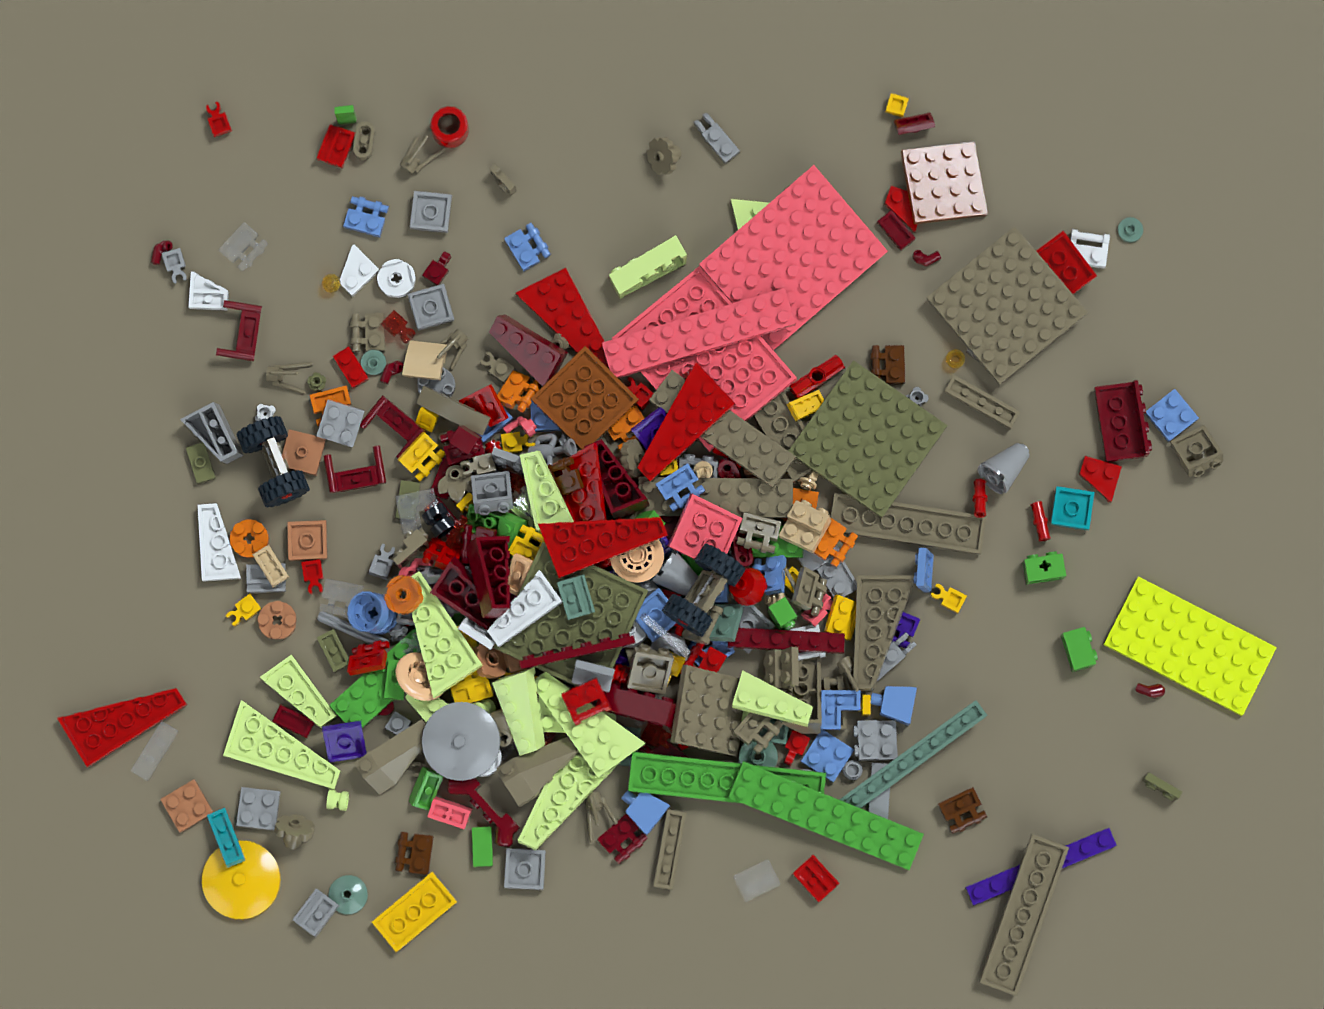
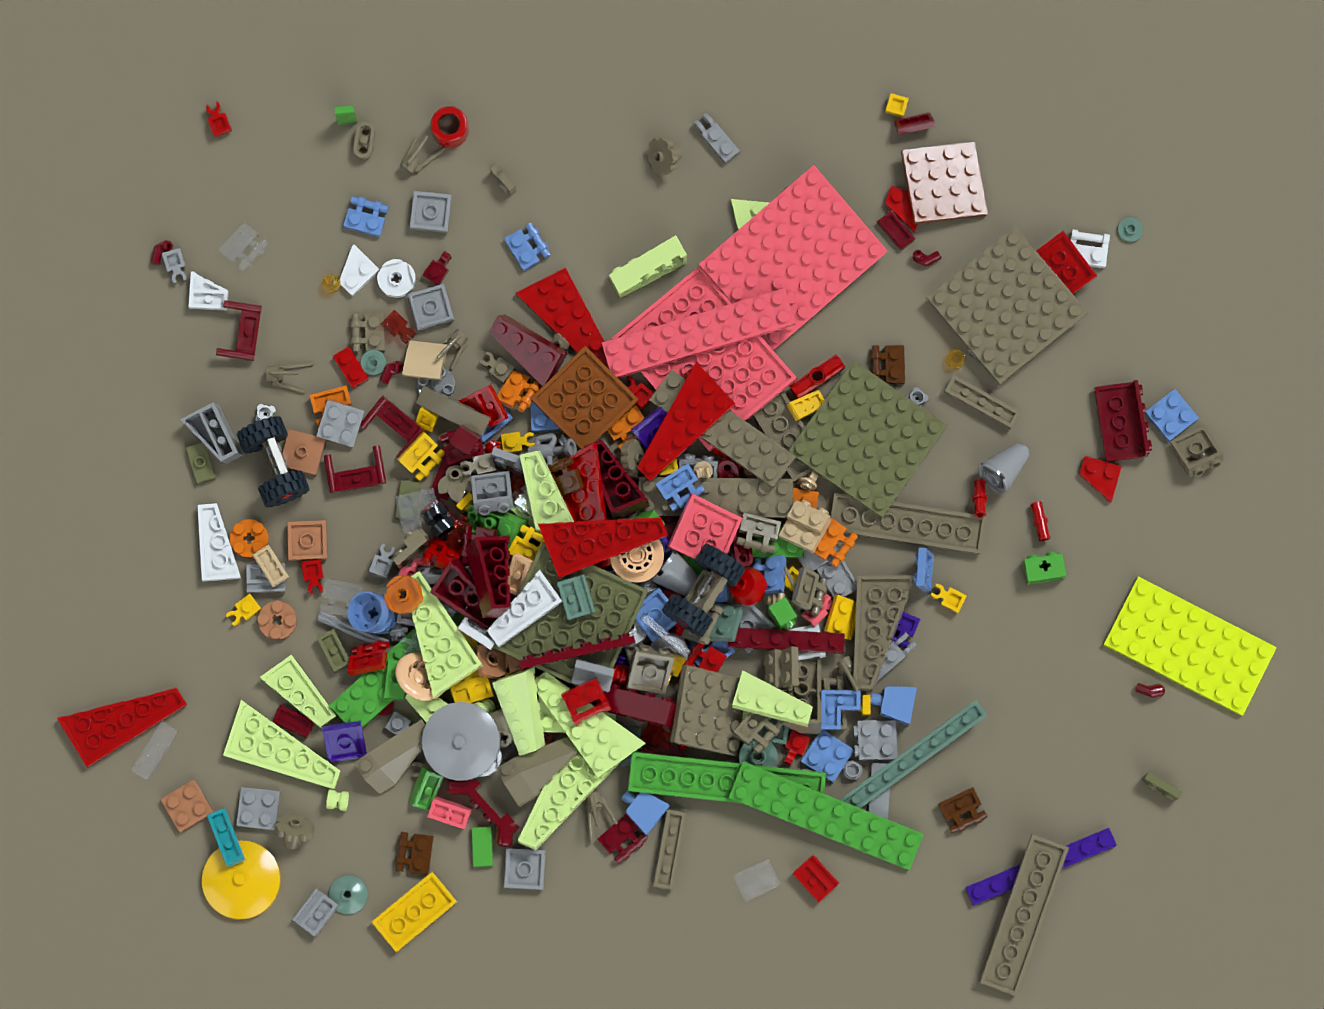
(316, 386): olive plate -> none
(336, 146): red plate -> none
(527, 425): coral plate -> none
(1072, 508): teal plate -> none
(1079, 649): bright green brick -> none

